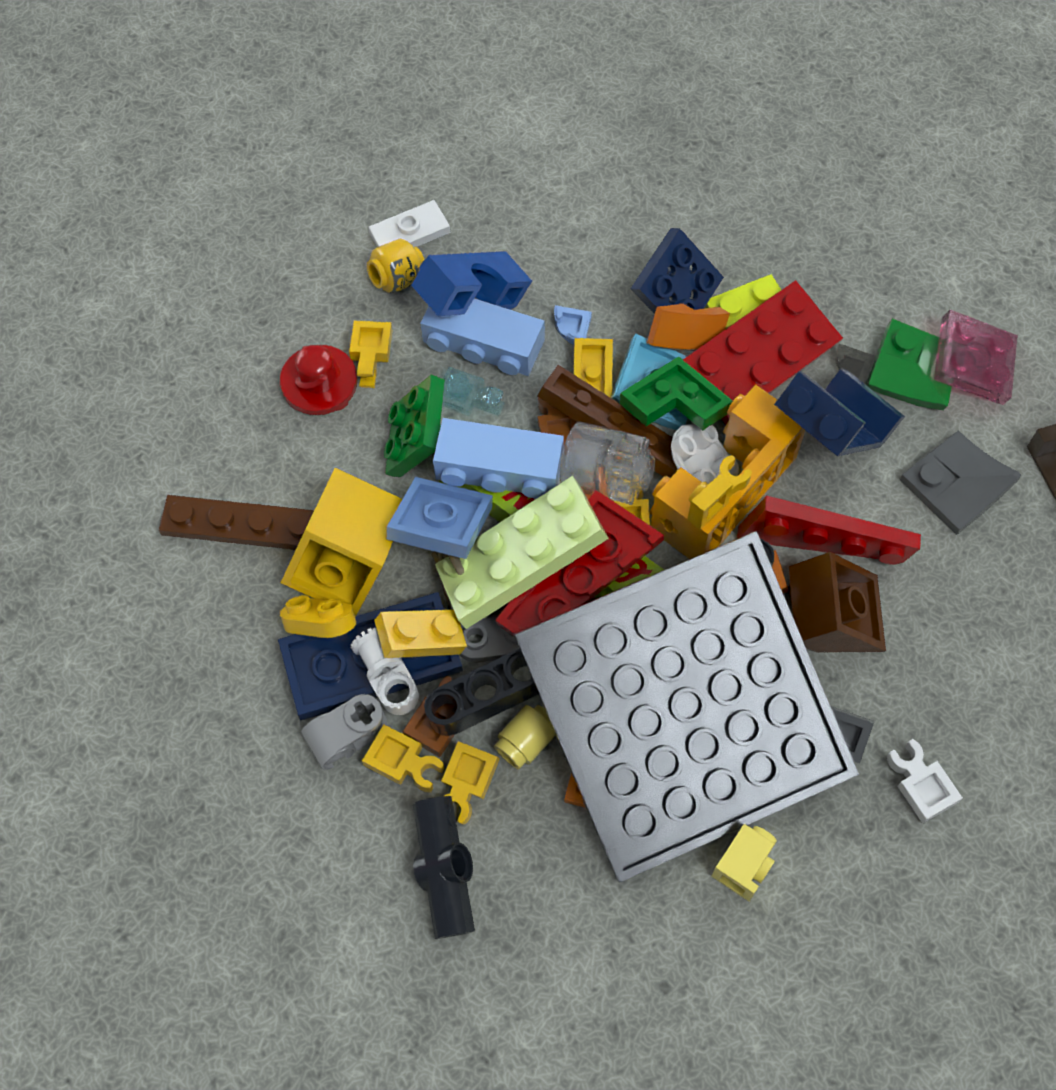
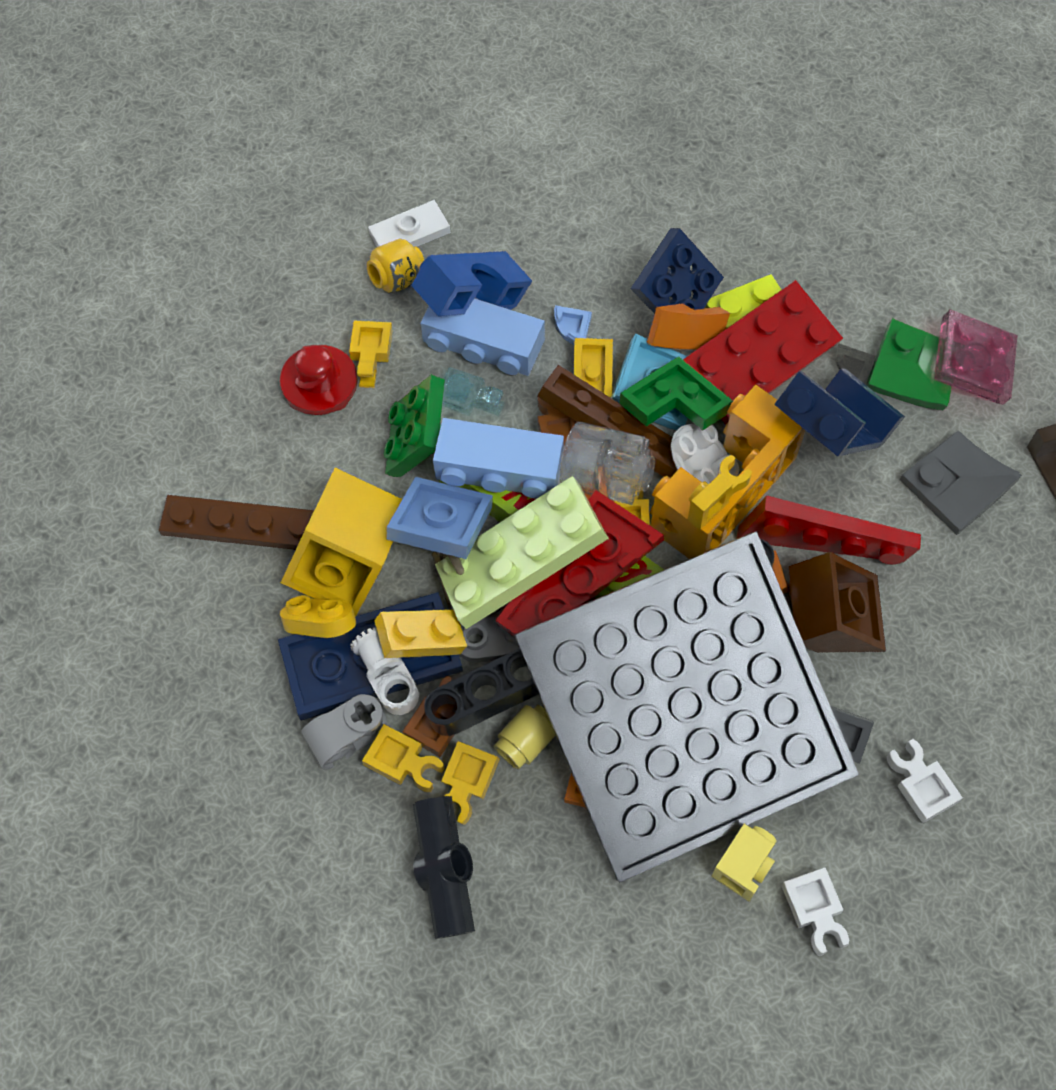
(815, 903): none -> white plate

